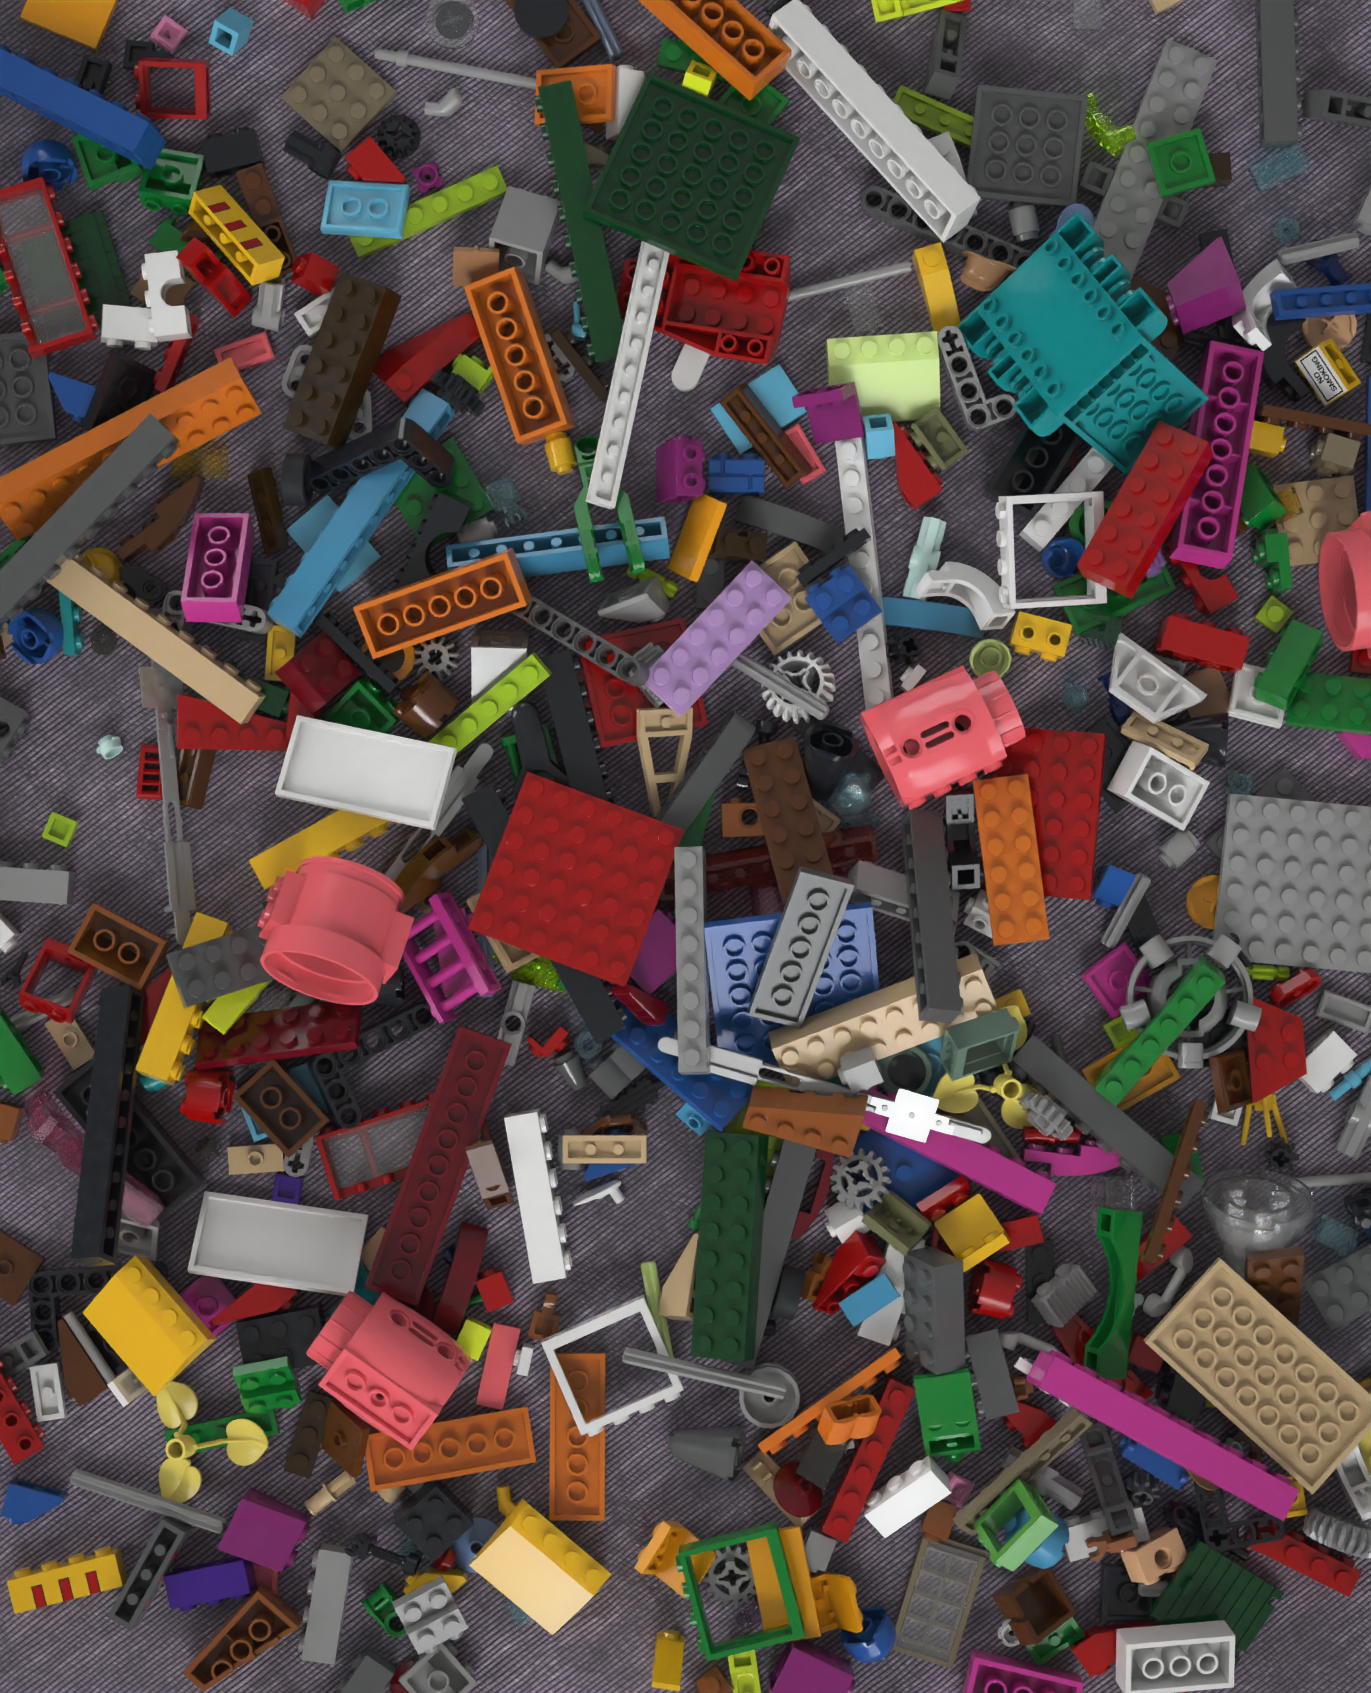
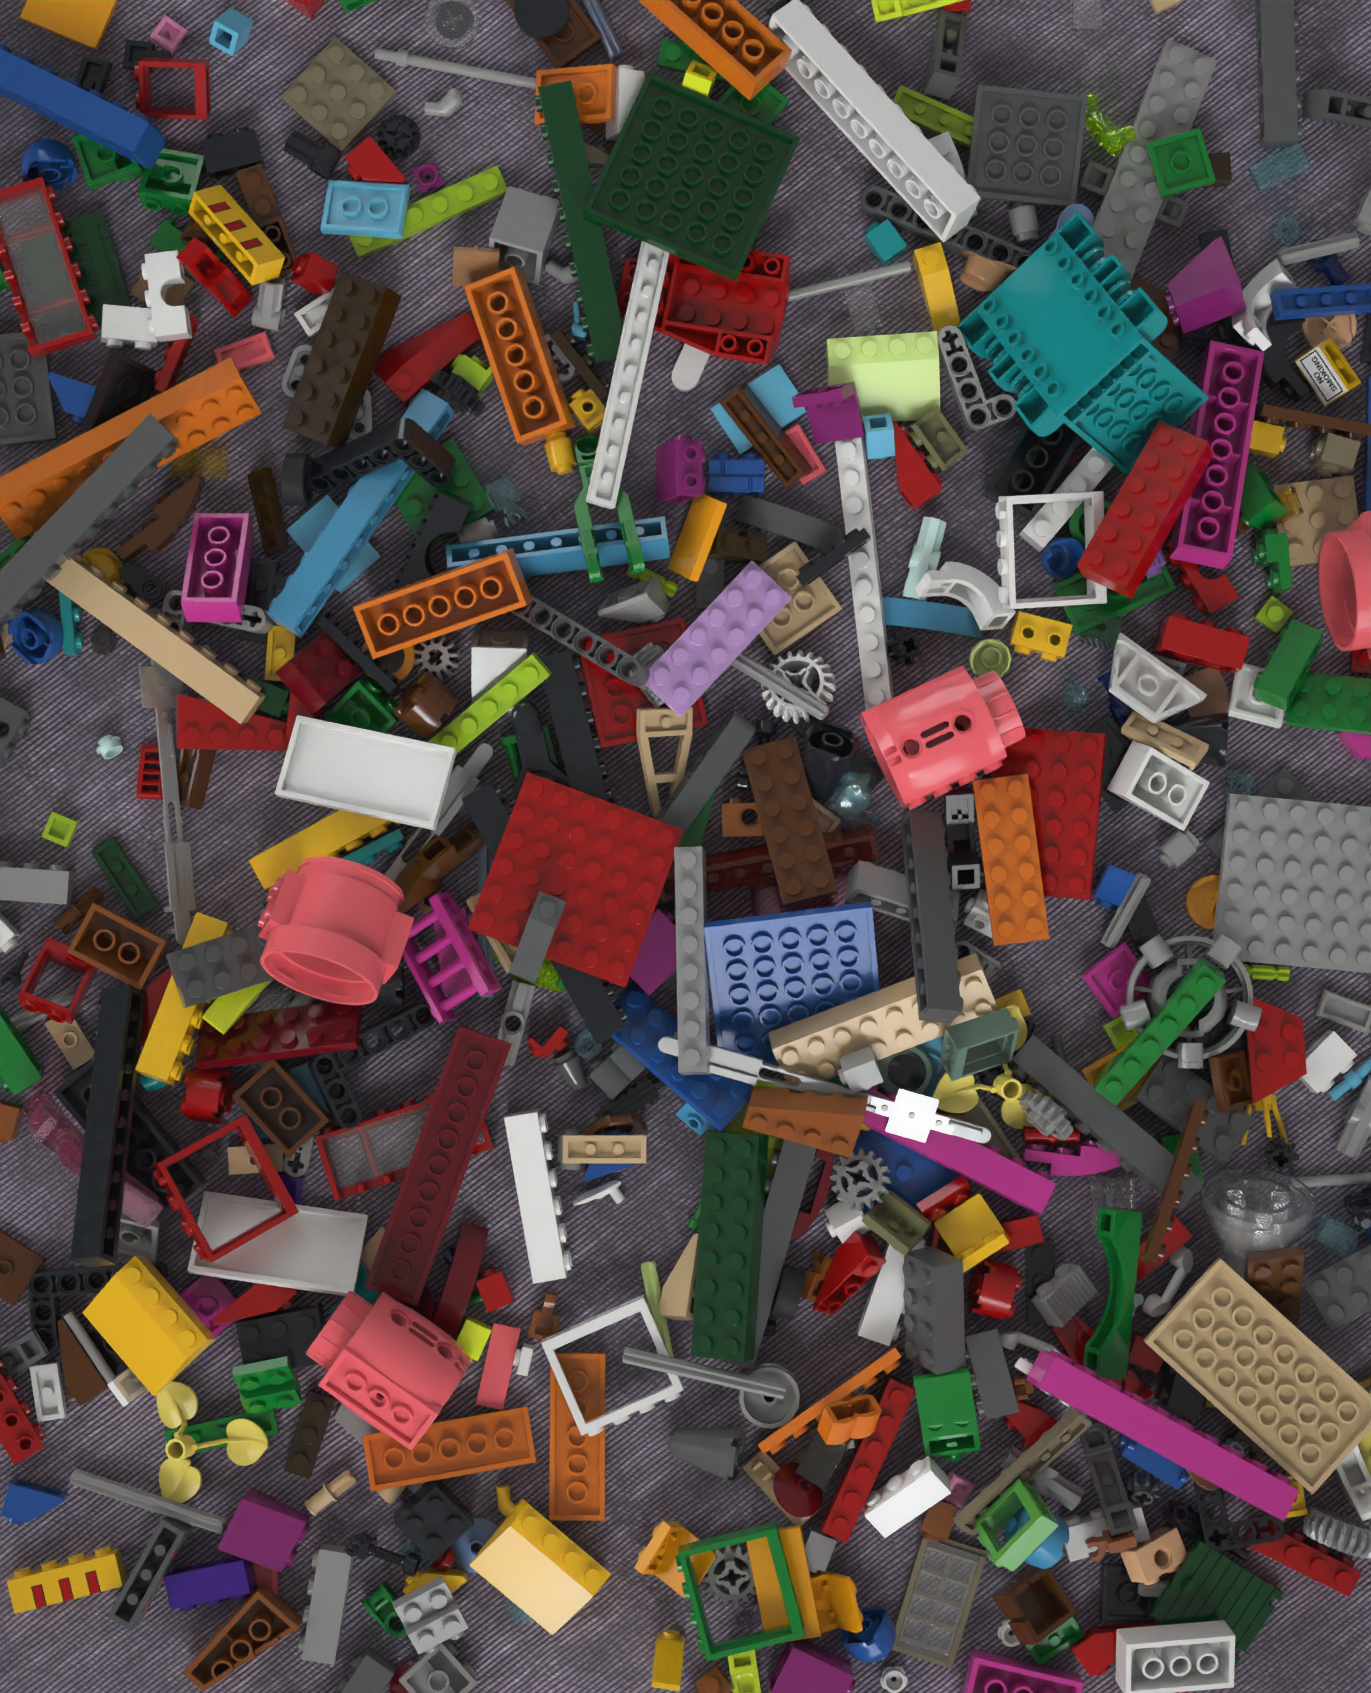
(78, 909): none -> reddish brown axle
(125, 878): none -> dark green tile
(266, 1169): none -> red window
(345, 1438): reddish brown plate -> none
(369, 852): none -> teal plate
(490, 1174): slope -> none
(537, 936): none -> dark grey slope
(592, 419): none -> yellow brick
(643, 1005): dark red slope -> none
(800, 947): plate -> none
(842, 603): blue plate -> none
(869, 1299): dark azure tile -> none
(884, 242): none -> teal brick
(896, 1686): none -> white plate
(911, 677): white plate -> none
(1169, 1095): none -> dark grey plate
(1241, 955): black hand -> none
(1300, 985): red plate -> none

